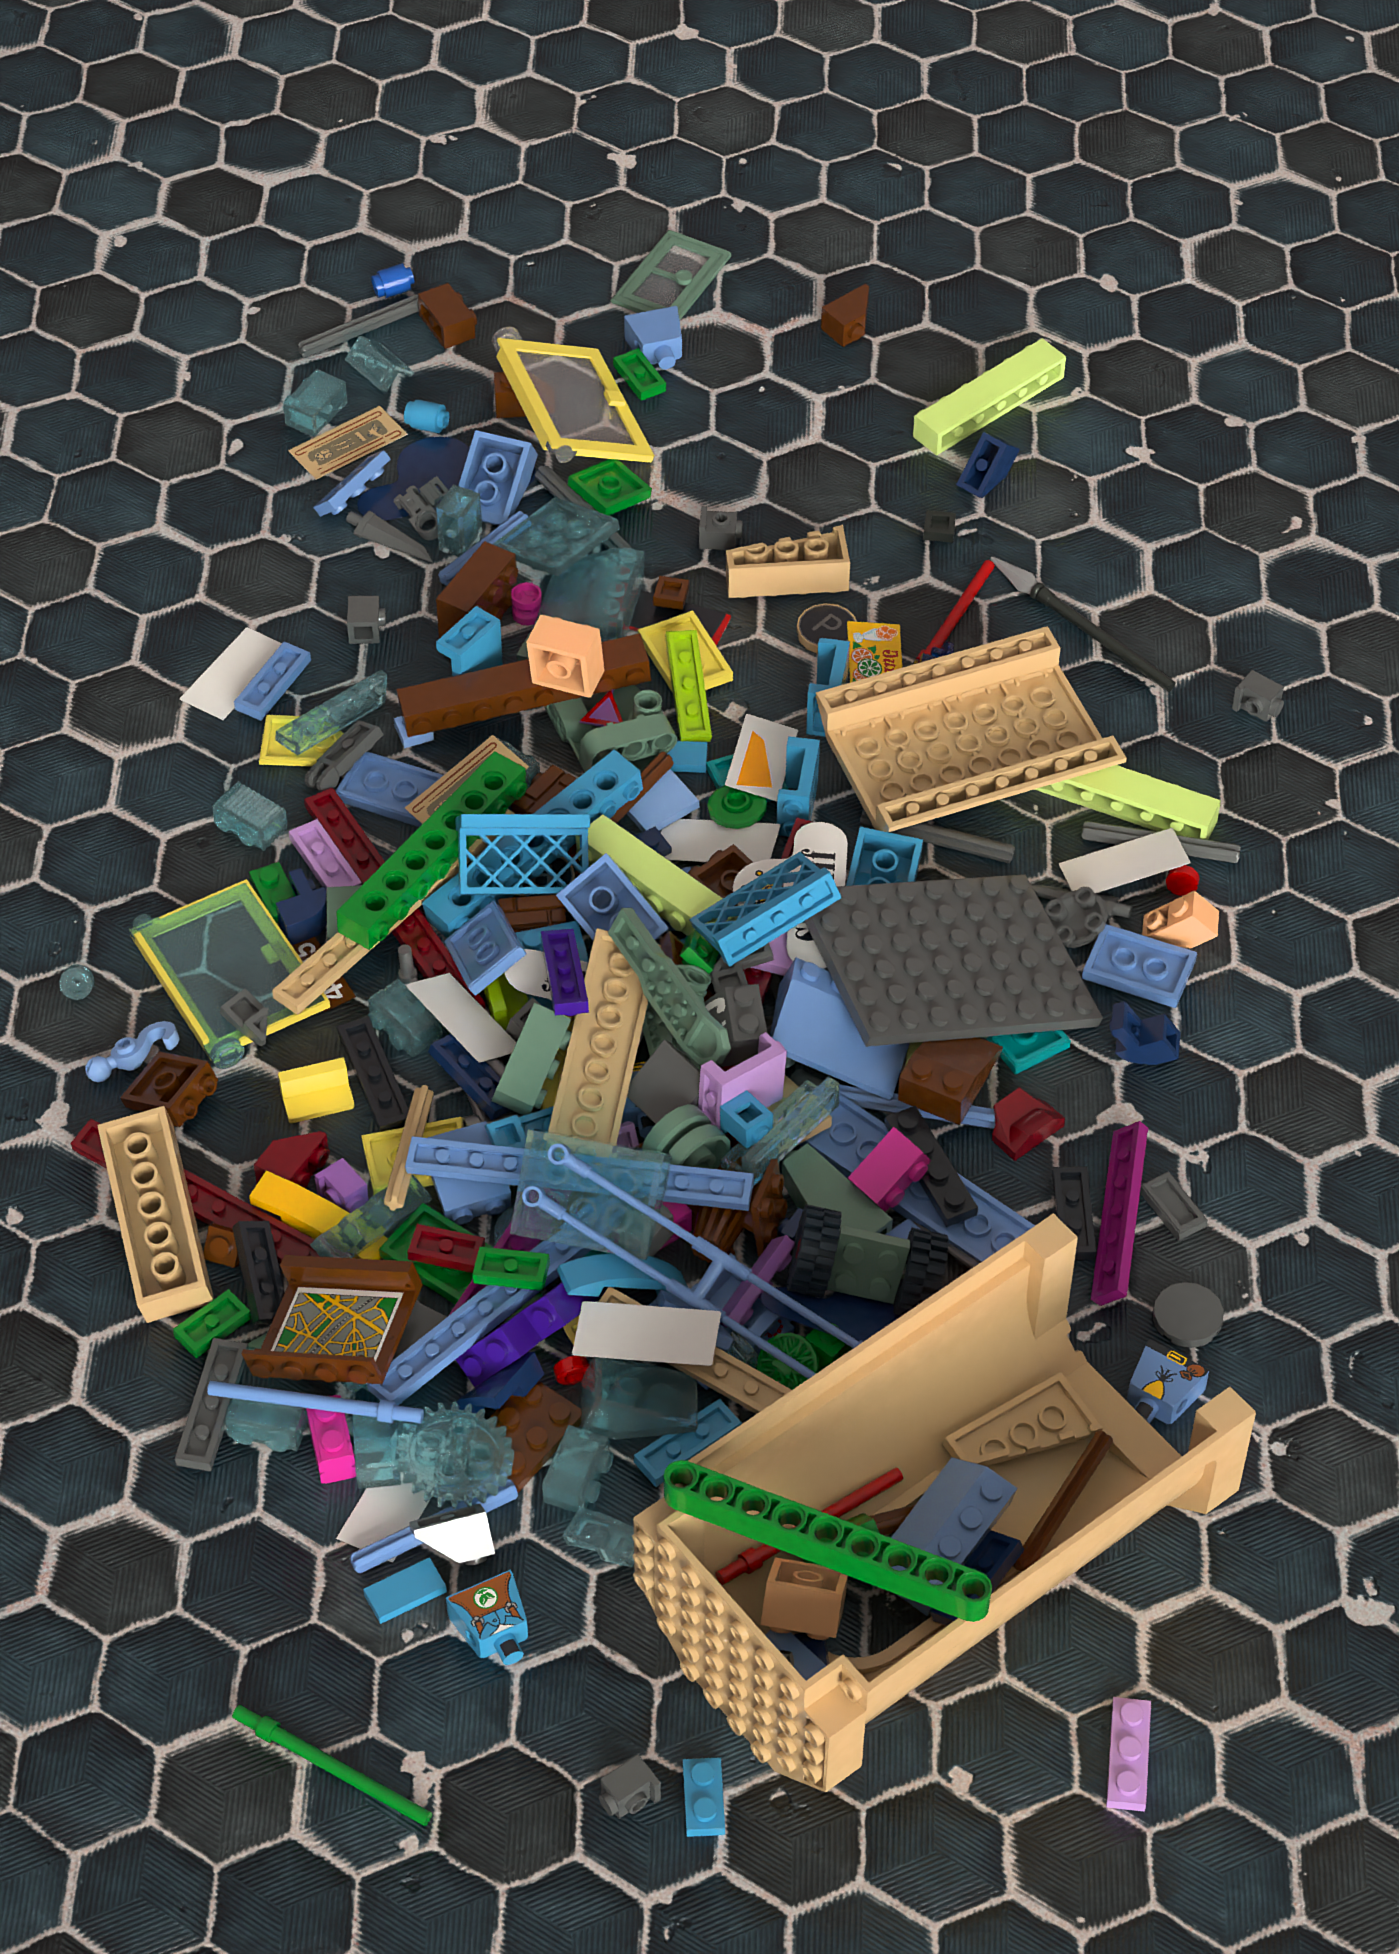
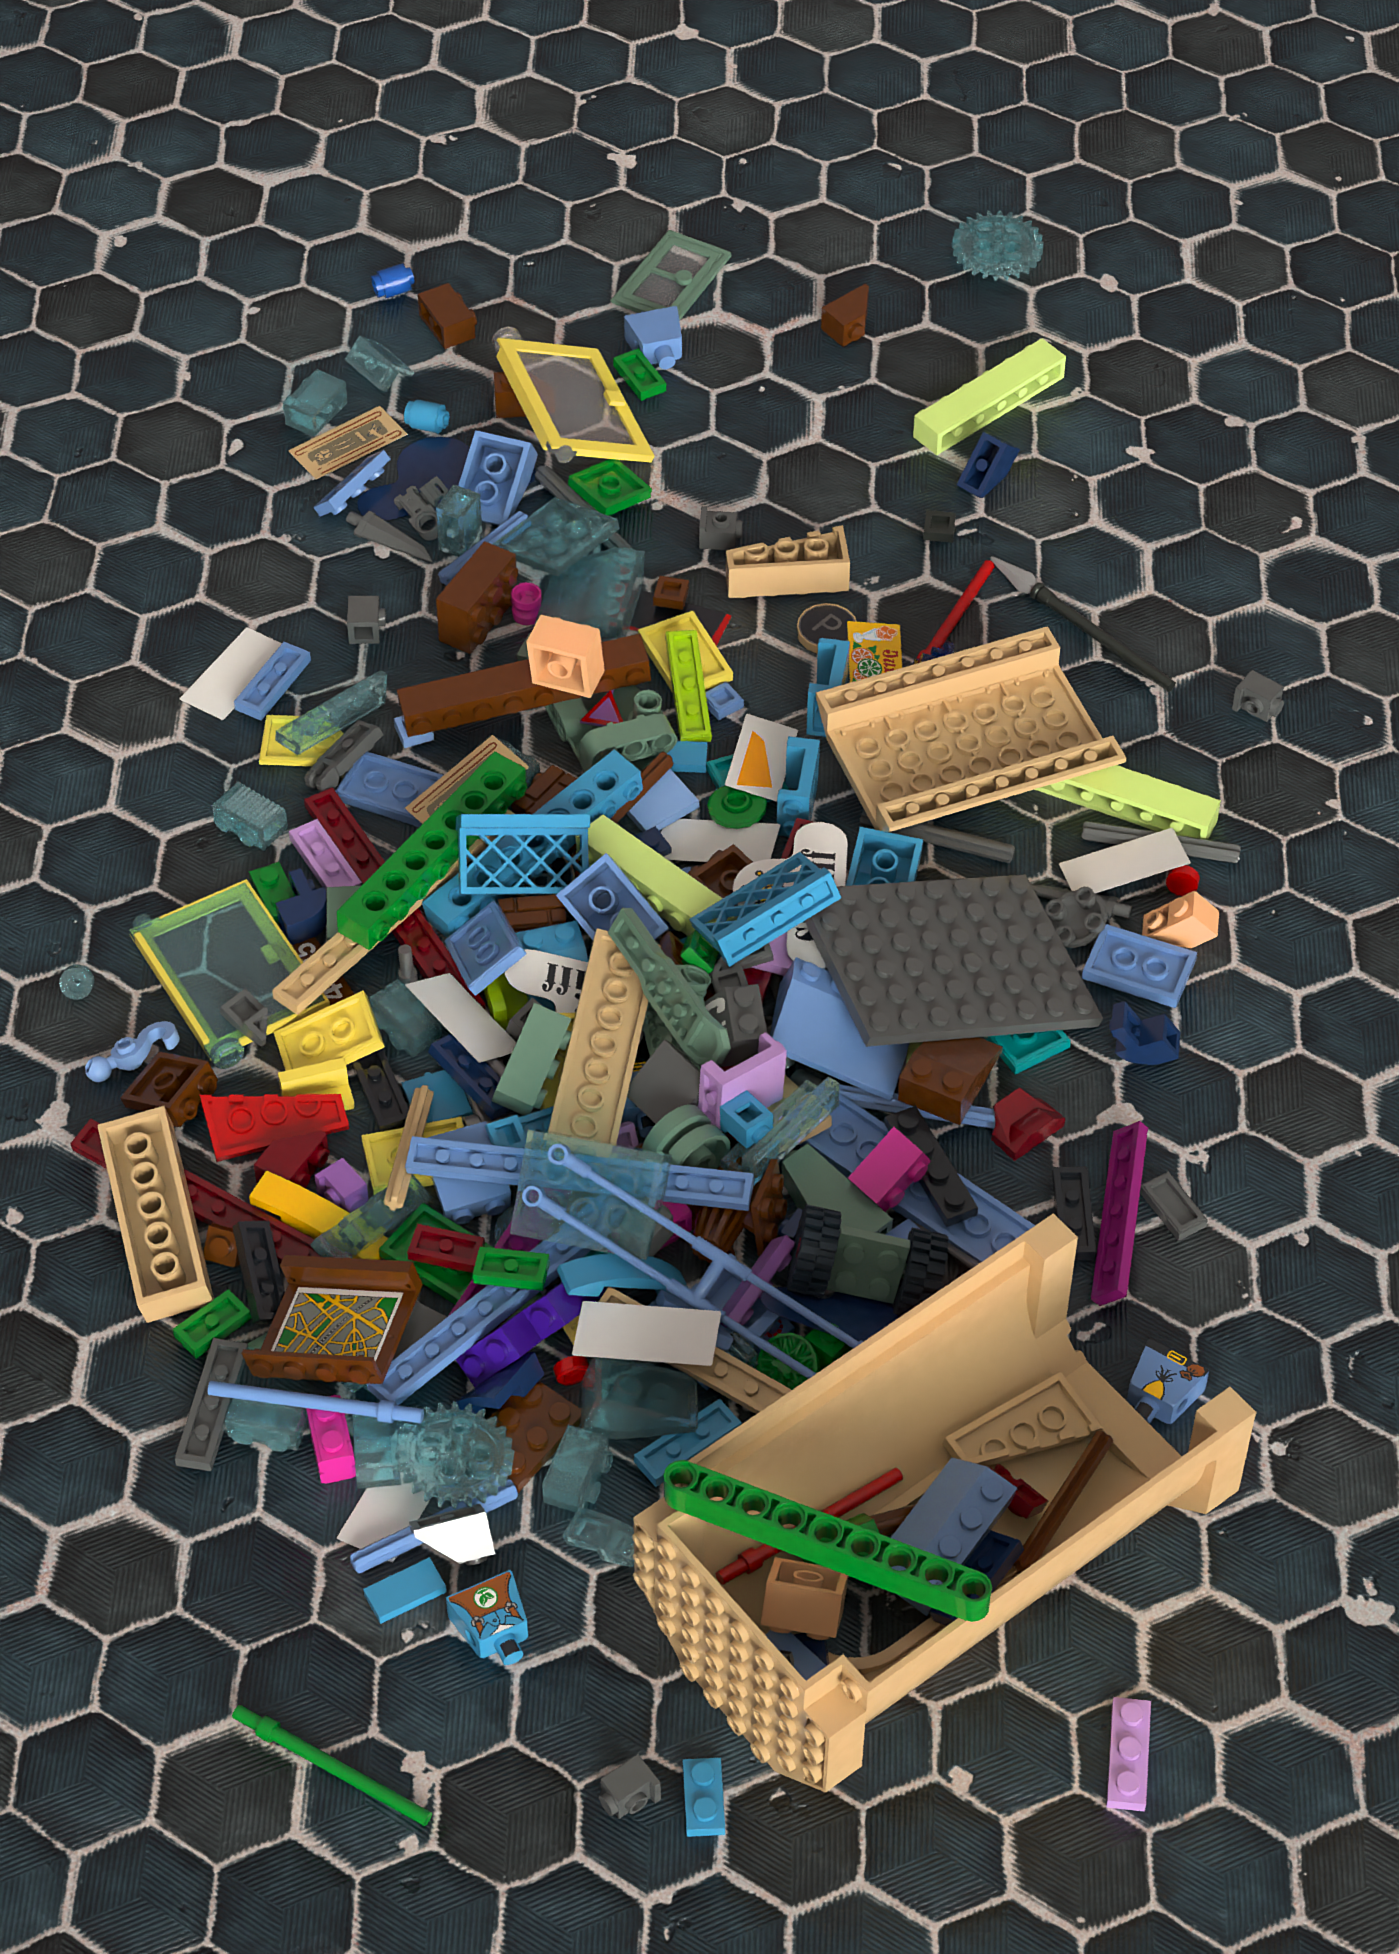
(251, 1123): none -> red wing
(331, 1033): none -> light yellow tile
(358, 326): dark grey axle -> none
(448, 1098): none -> dark azure piece
(473, 643): dark azure panel -> none
(564, 972): dark purple plate -> none
(723, 700): none -> medium blue tile
(997, 245): none -> clear light blue gear
(1027, 1500): none -> dark red plate
(1188, 1314): dark grey tile -> none

